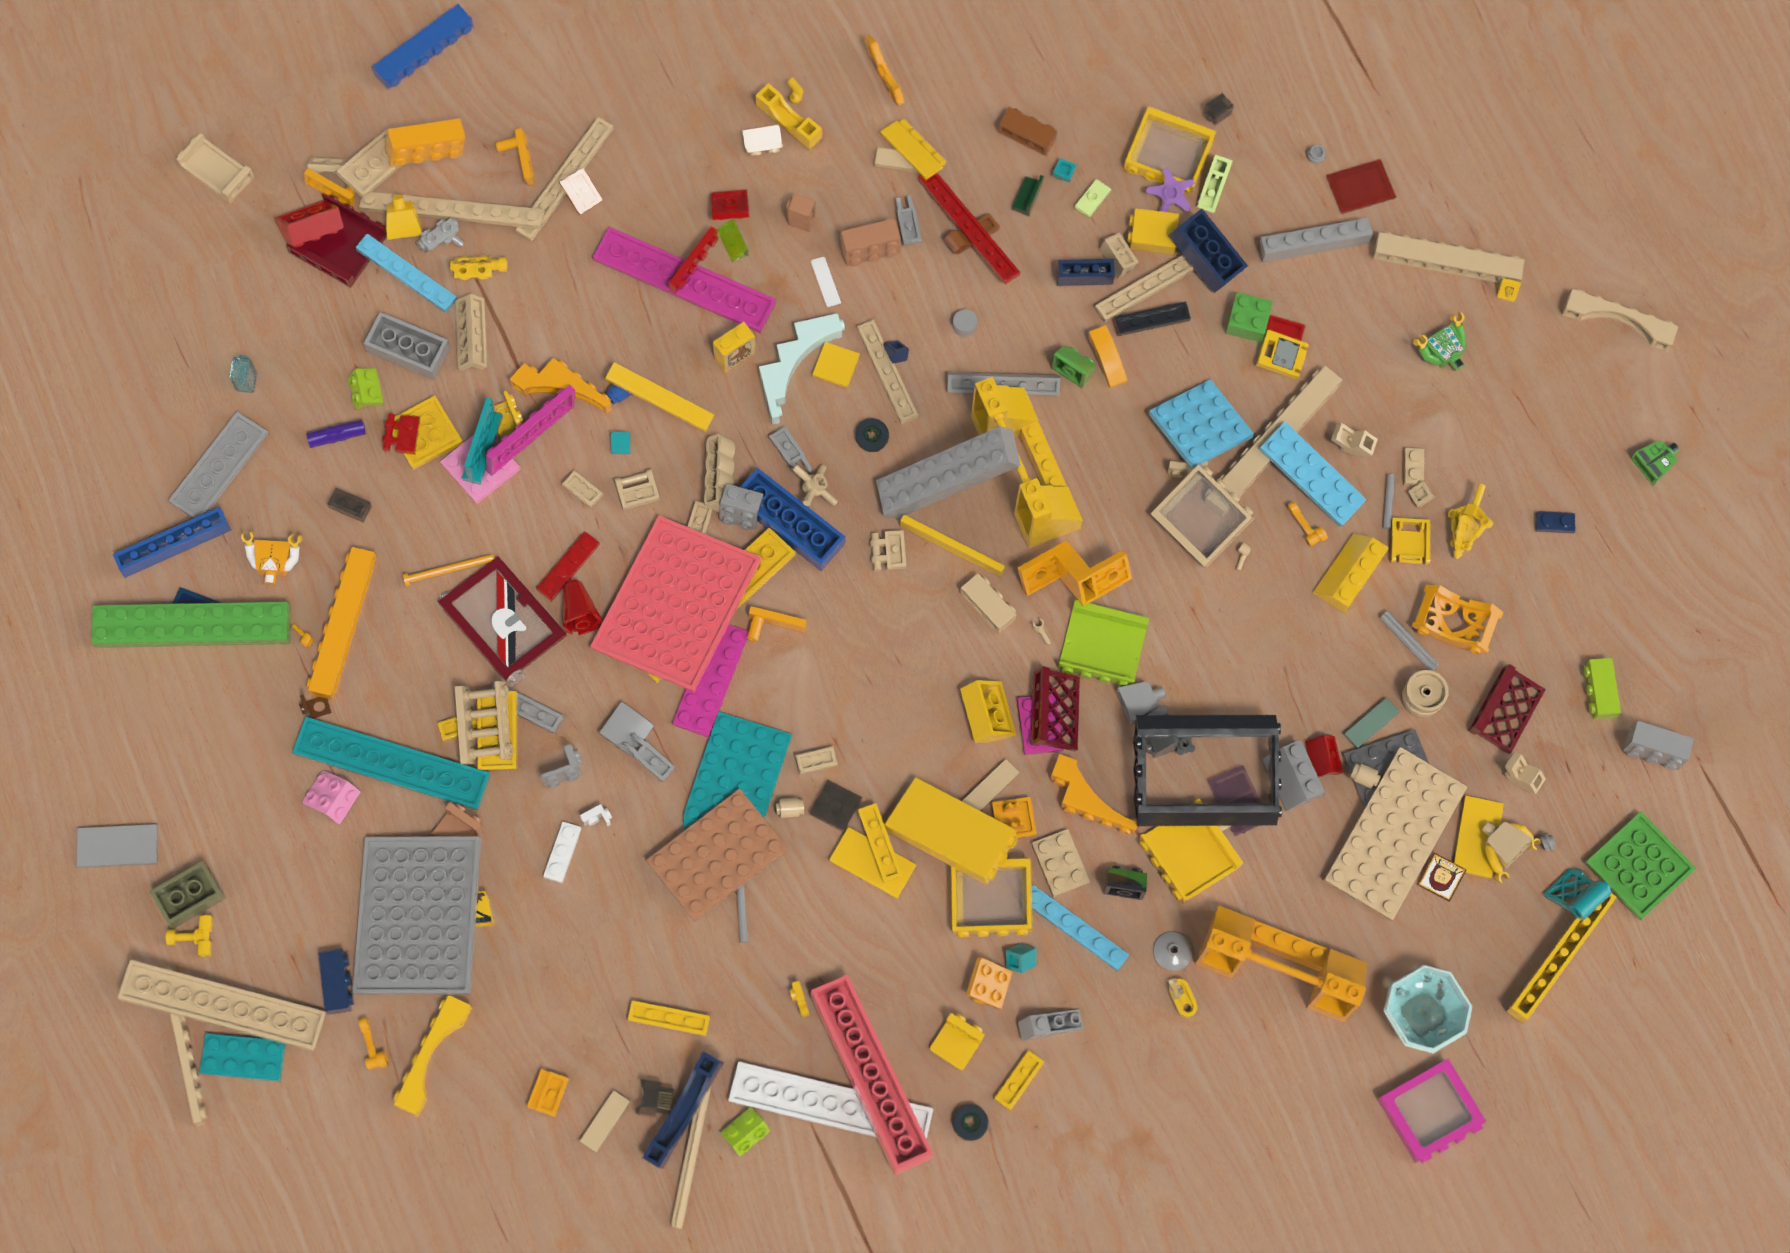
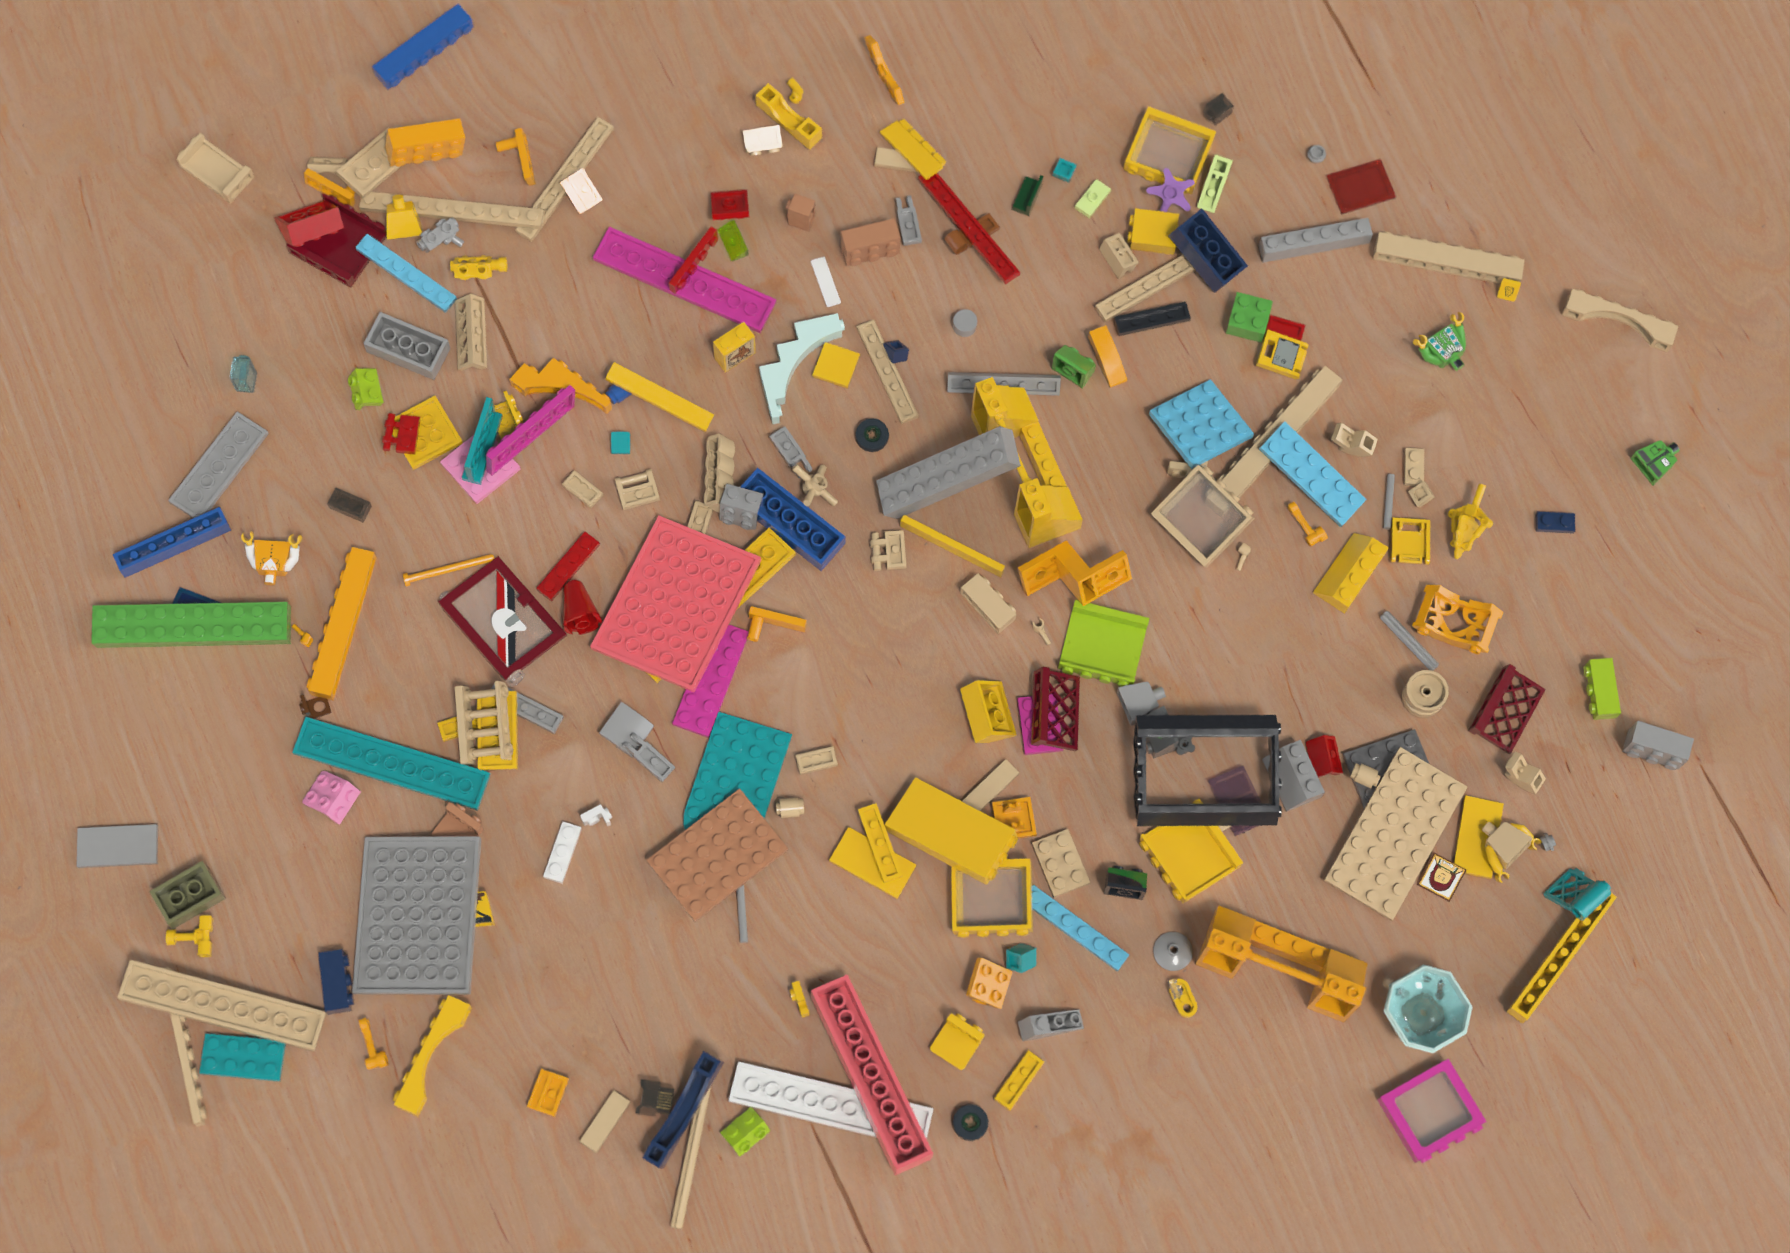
(336, 433): dark purple axle -> none
(570, 772): light grey bracket -> none
(668, 1018): yellow plate -> none
(835, 806): clear smoke plate -> none
(1027, 131): dark orange brick -> none
(1082, 799): light orange arch -> none
(1085, 272): dark blue brick -> none
(1371, 723): sand green tile -> none
(1640, 865): bright green plate -> none

